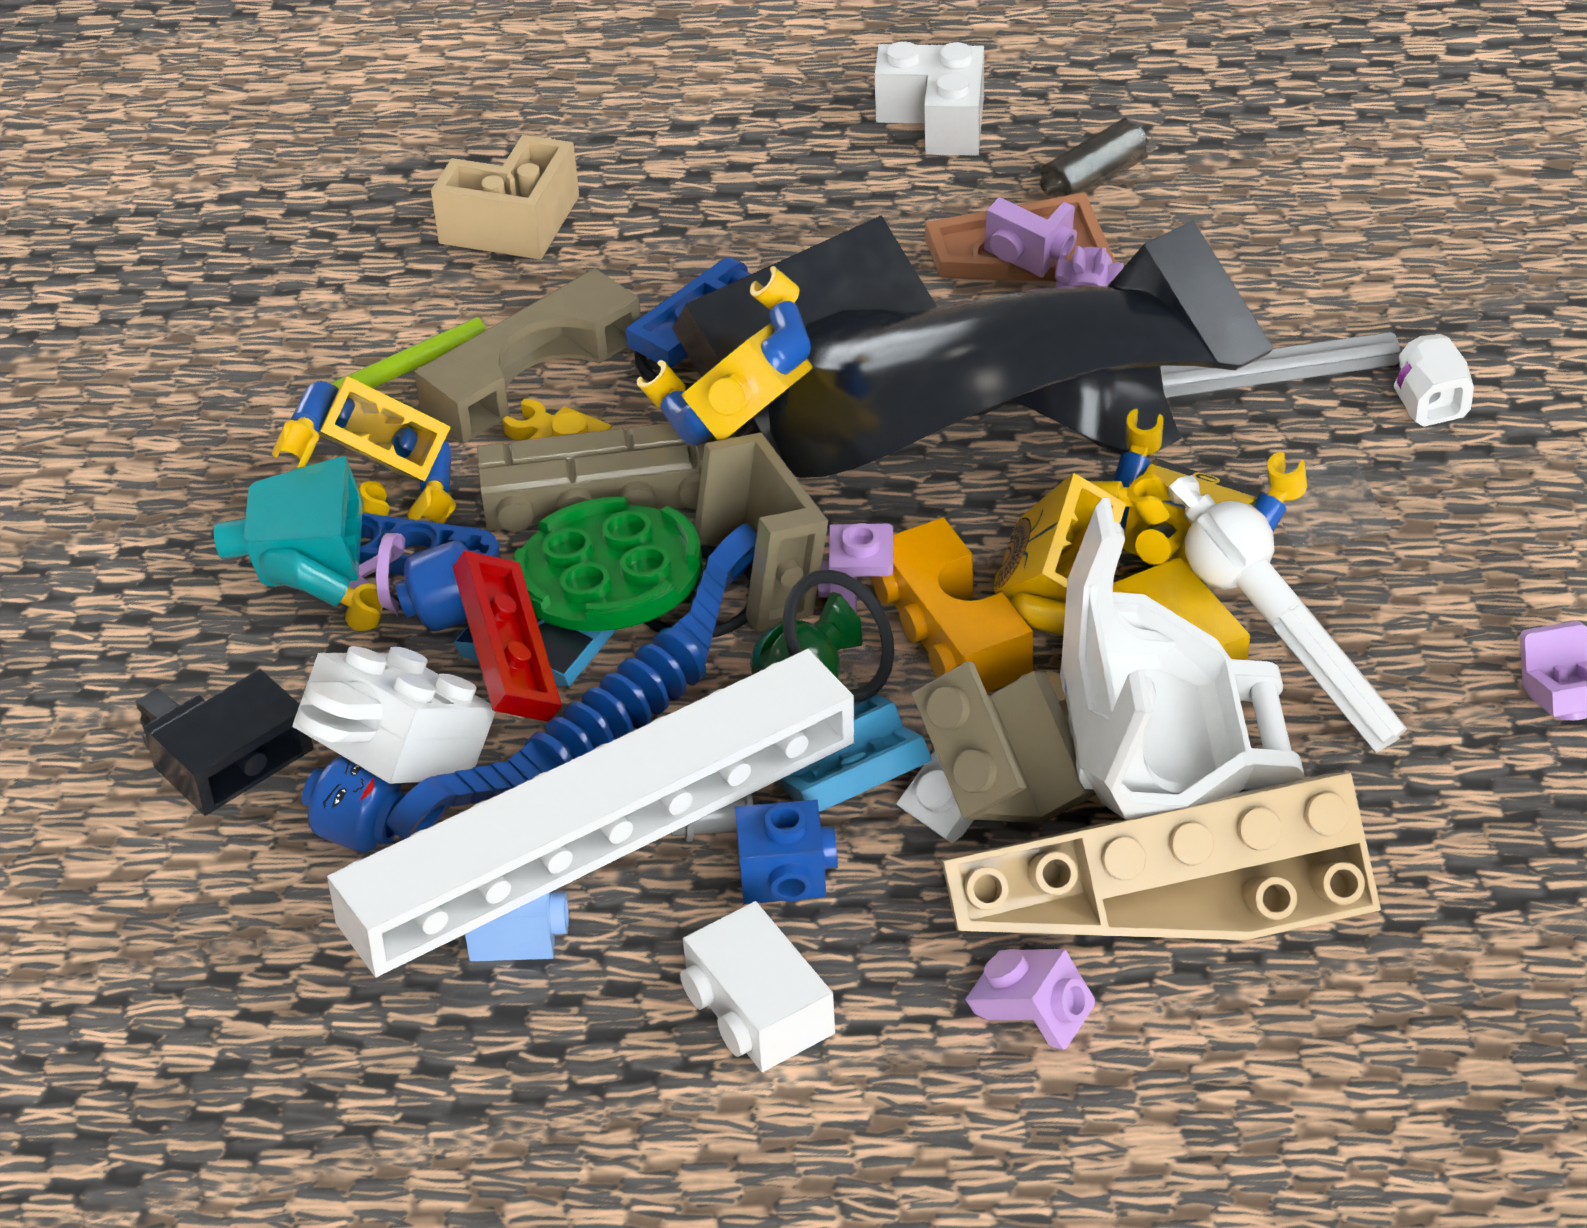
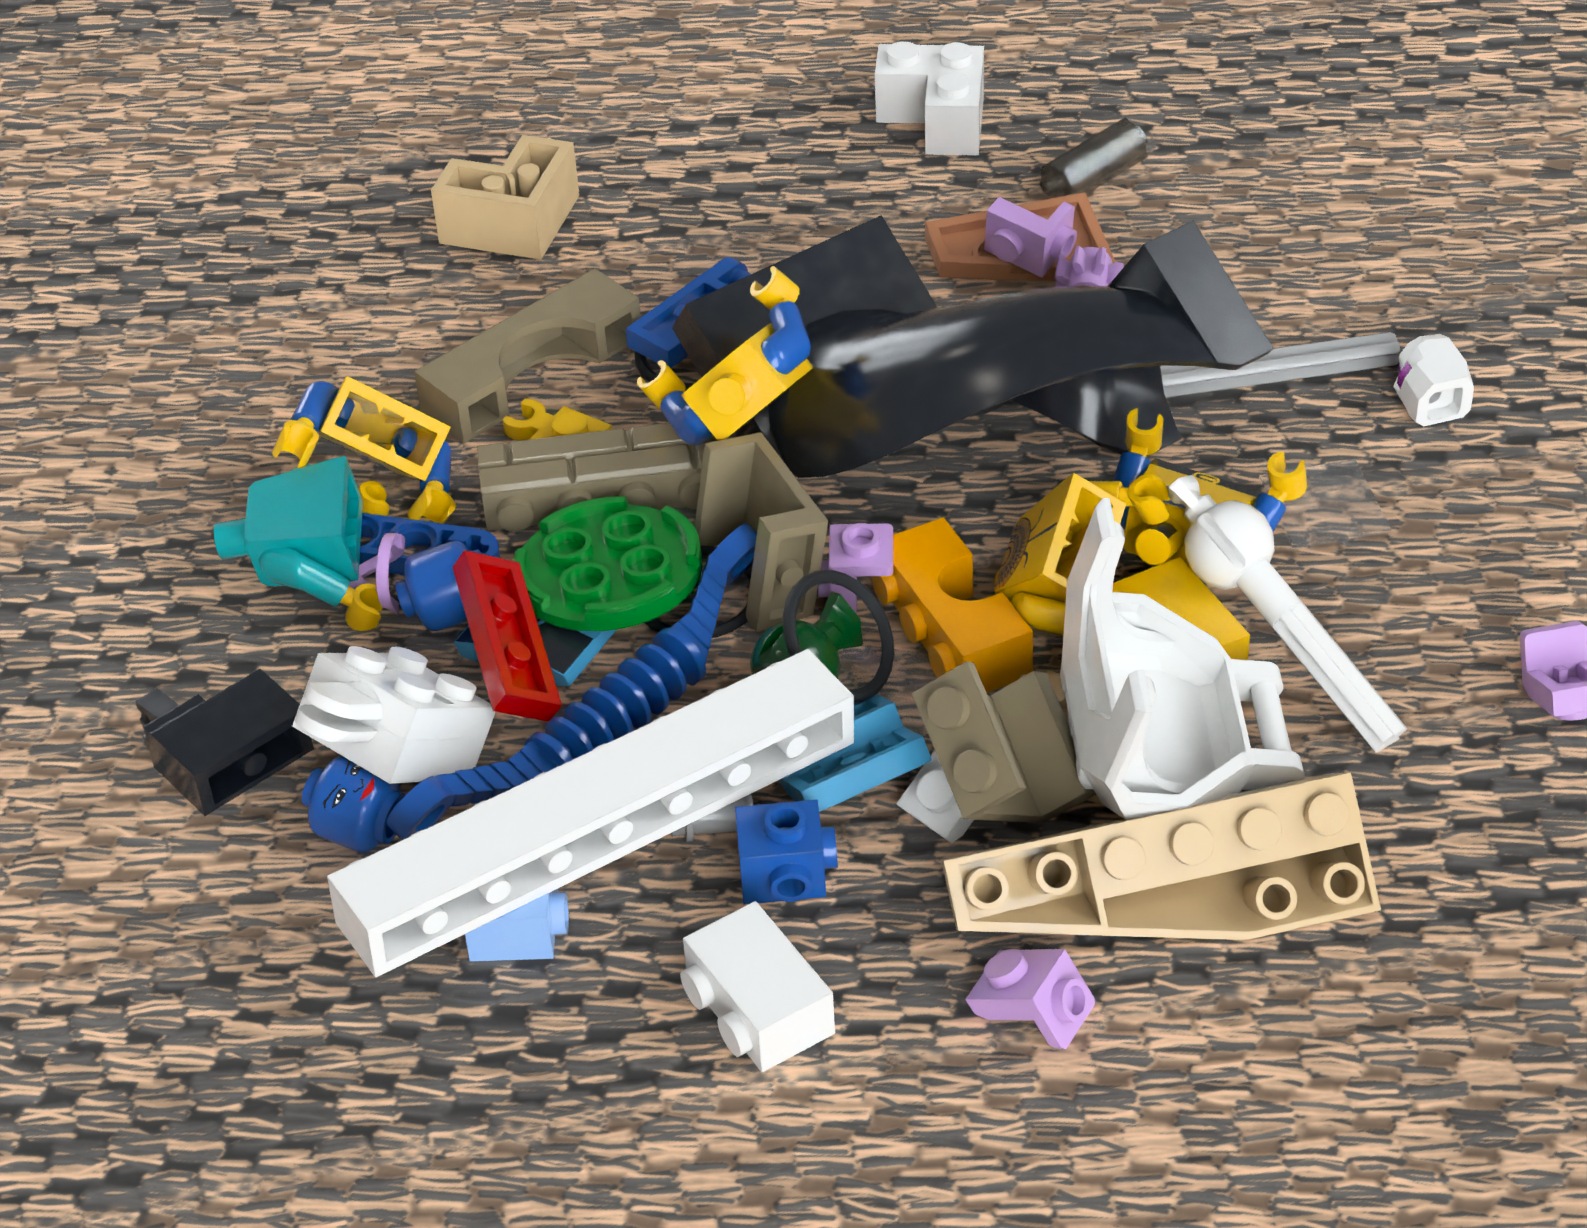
(416, 355): lime piece -> none

